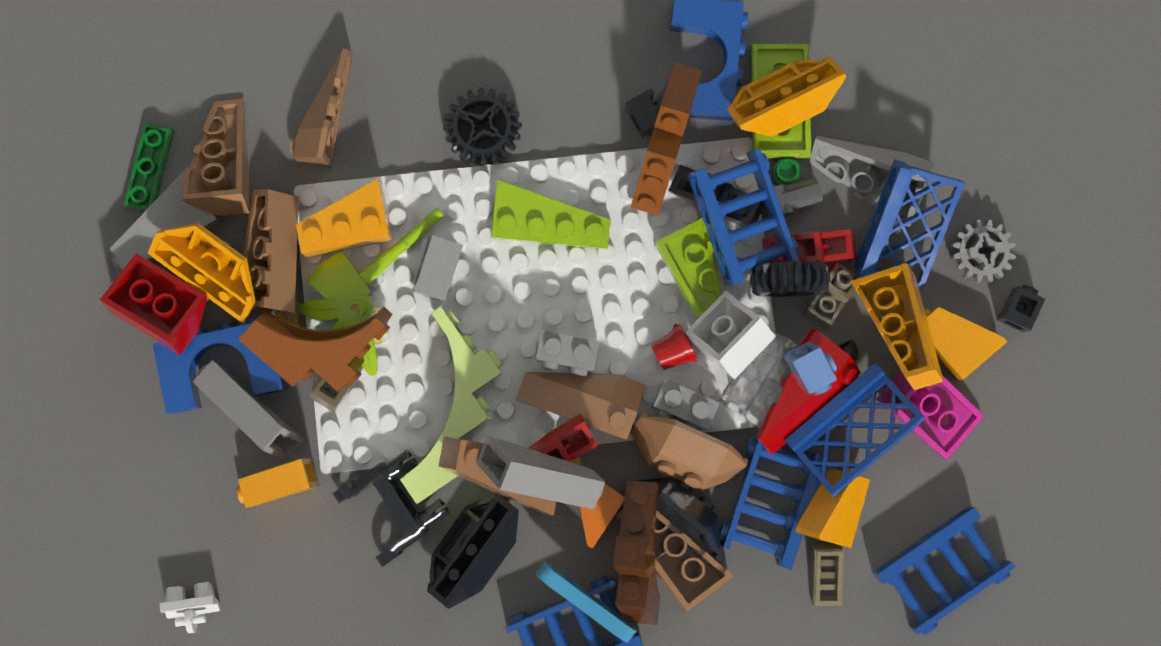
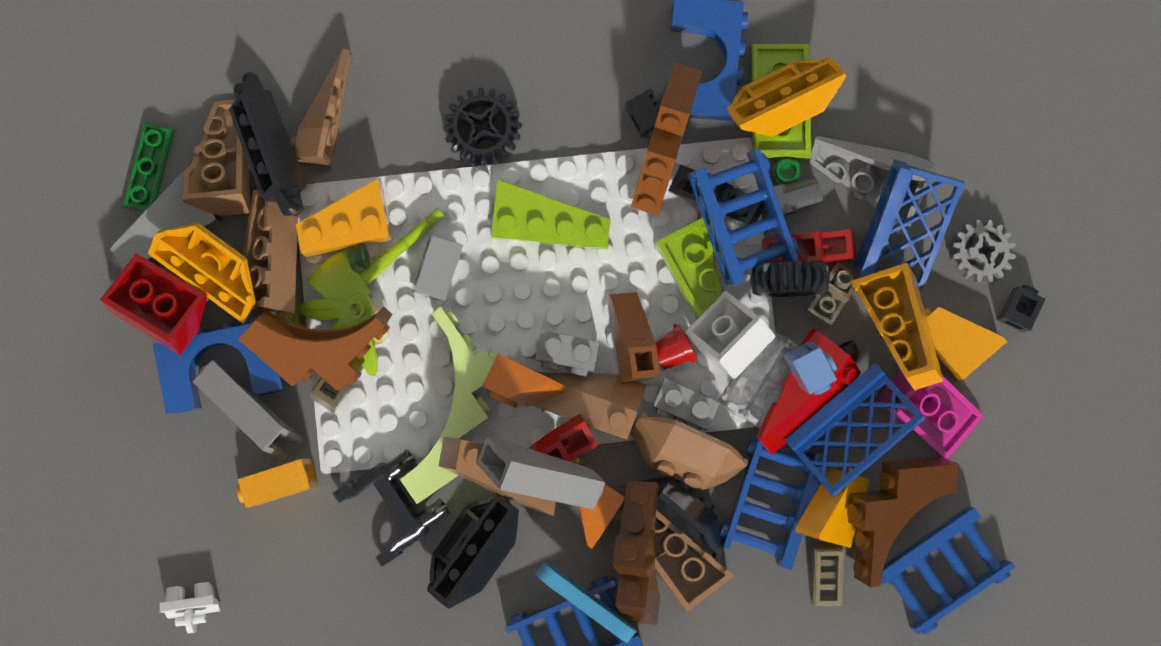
(267, 145): none -> black hinge
(358, 257): none -> clear green bush
(517, 384): none -> orange slope
(633, 338): none -> dark orange slope
(882, 514): none -> reddish brown arch

